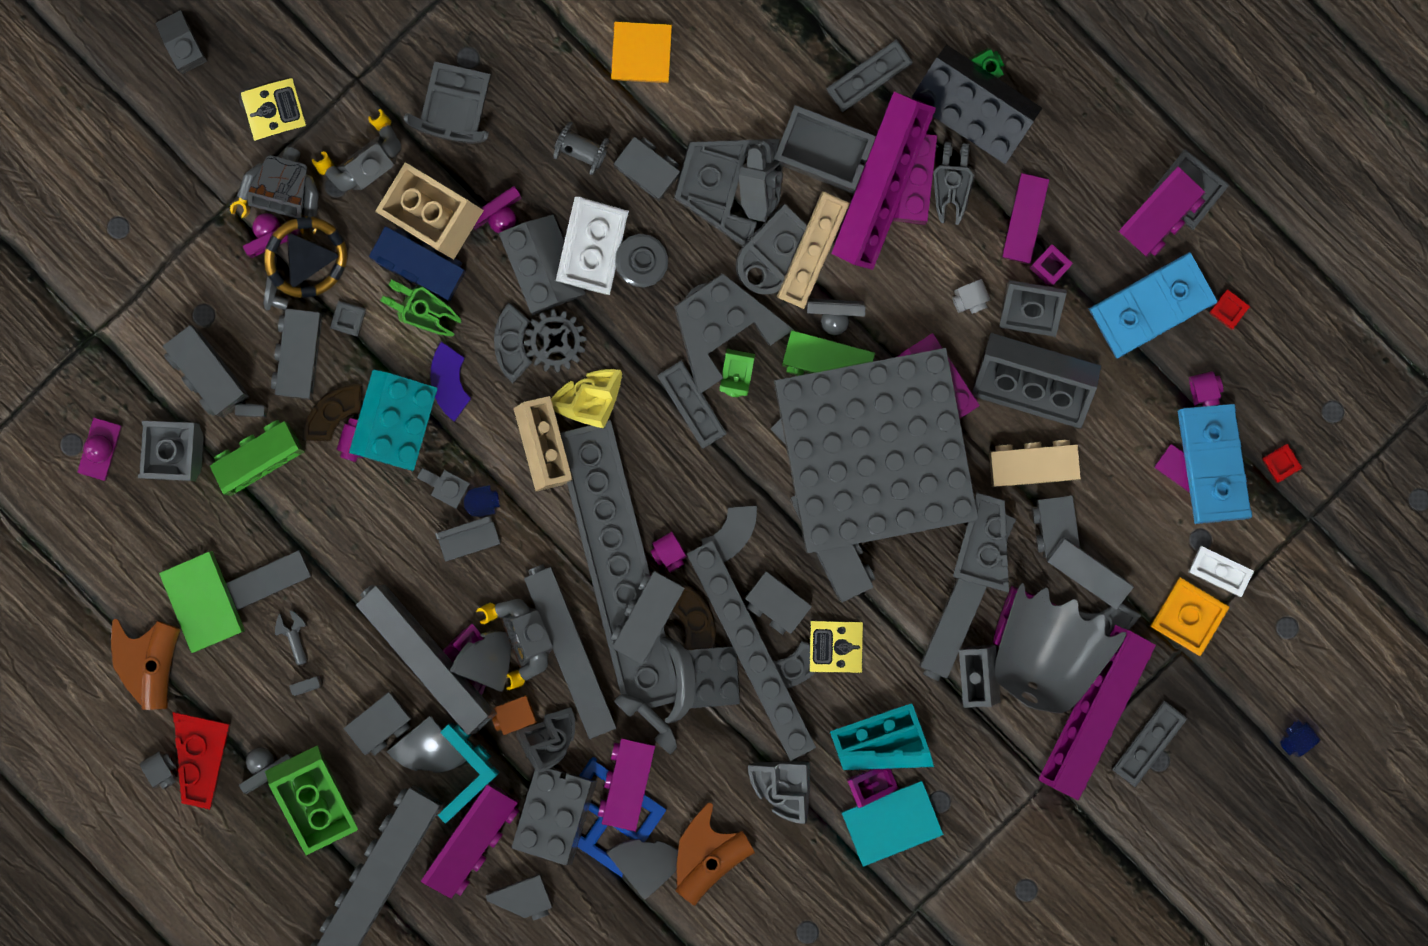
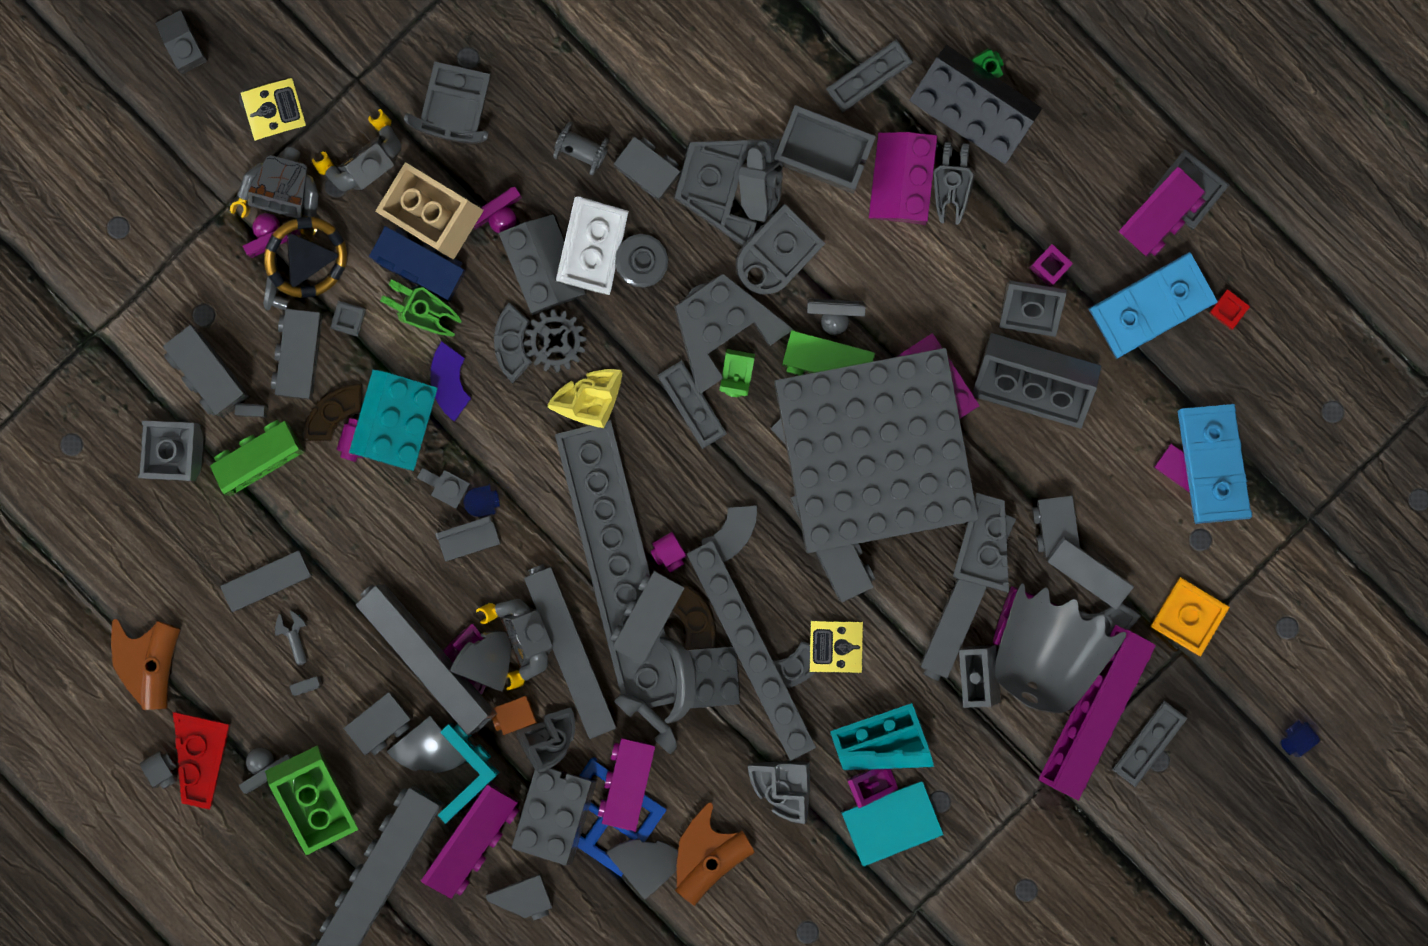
(99, 449): magenta tile -> none
(202, 602): bright green tile -> none
(542, 443): tan brick -> none
(641, 52): light orange tile -> none
(777, 603): dark grey brick -> none
(813, 250): tan tile -> none
(883, 180): magenta brick -> none
(972, 297): light grey plate -> none
(1025, 218): magenta tile -> none
(1034, 464): tan brick -> none
(1206, 389): magenta plate -> none
(1220, 571): white plate -> none
(1281, 463): red tile -> none

